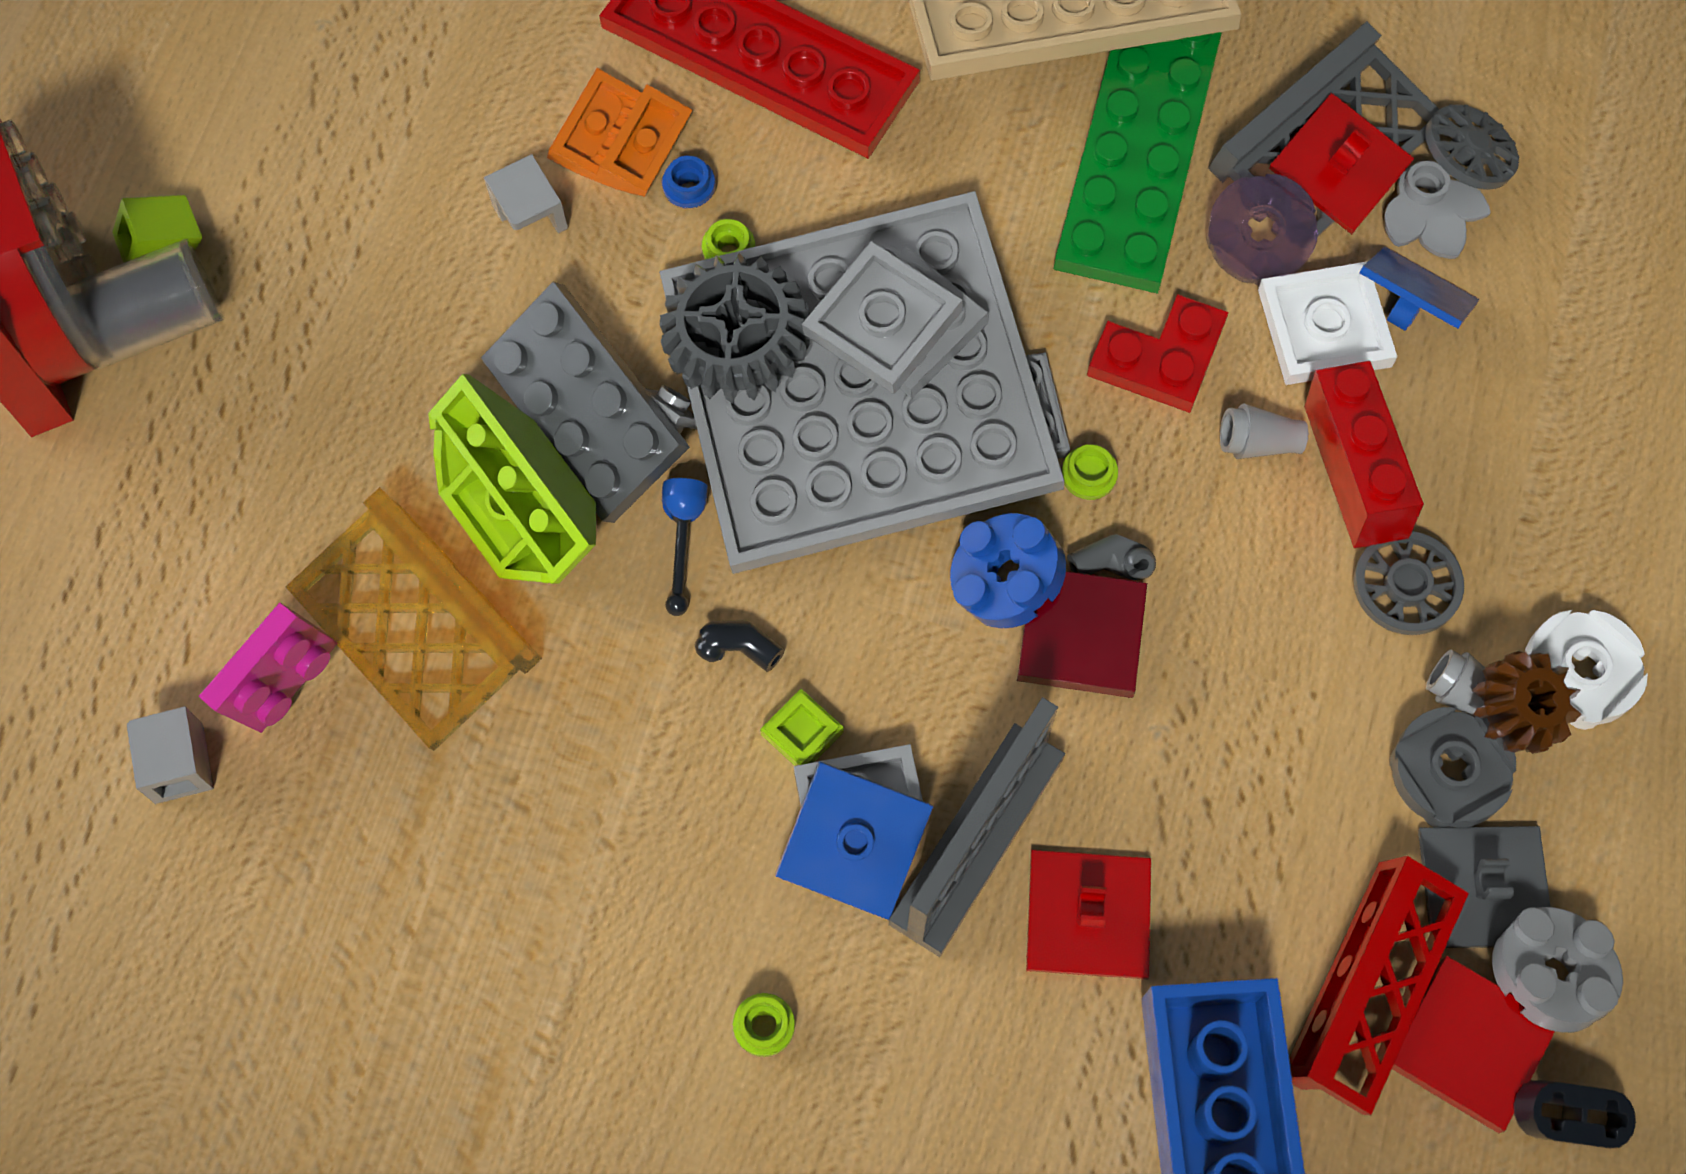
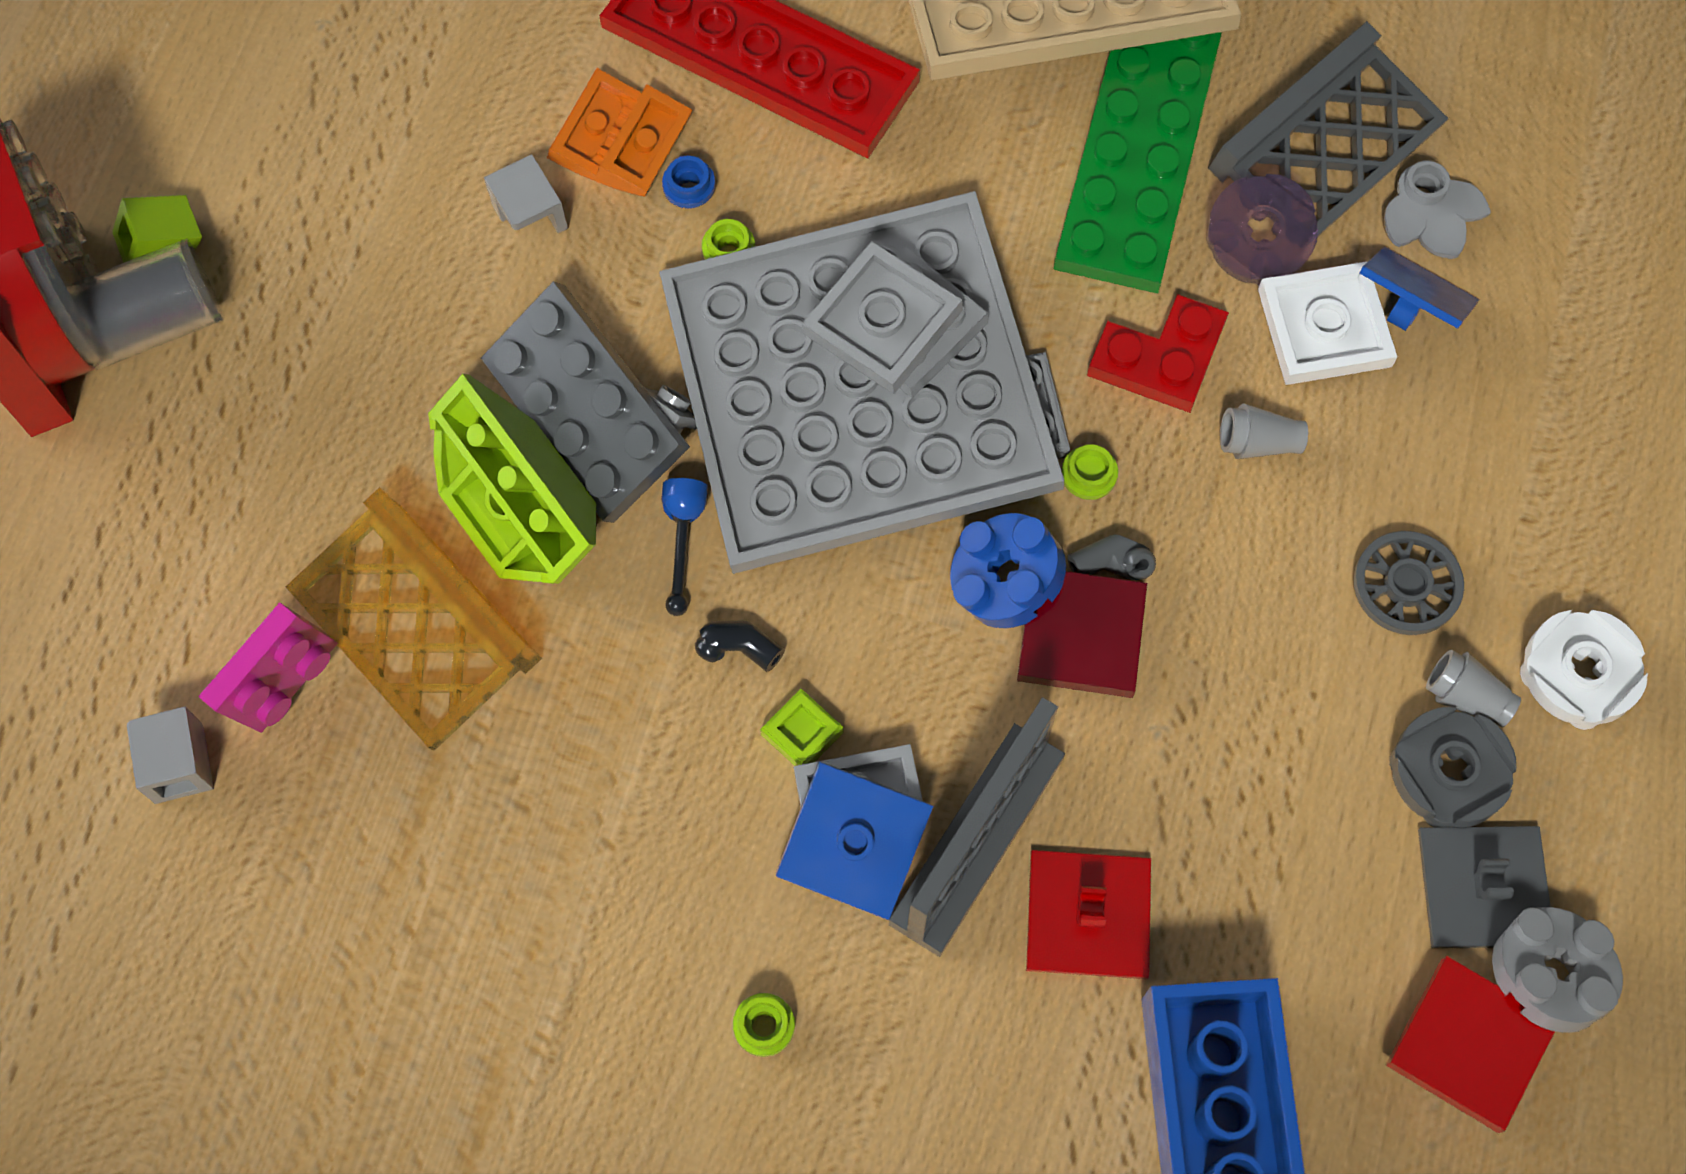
(712, 307): dark grey gear -> none
(1342, 163): red piece -> none
(1353, 979): red fence -> none
(1363, 454): red brick -> none
(1472, 146): dark grey wheel -> none
(1526, 702): reddish brown gear -> none
(1574, 1125): black beam -> none

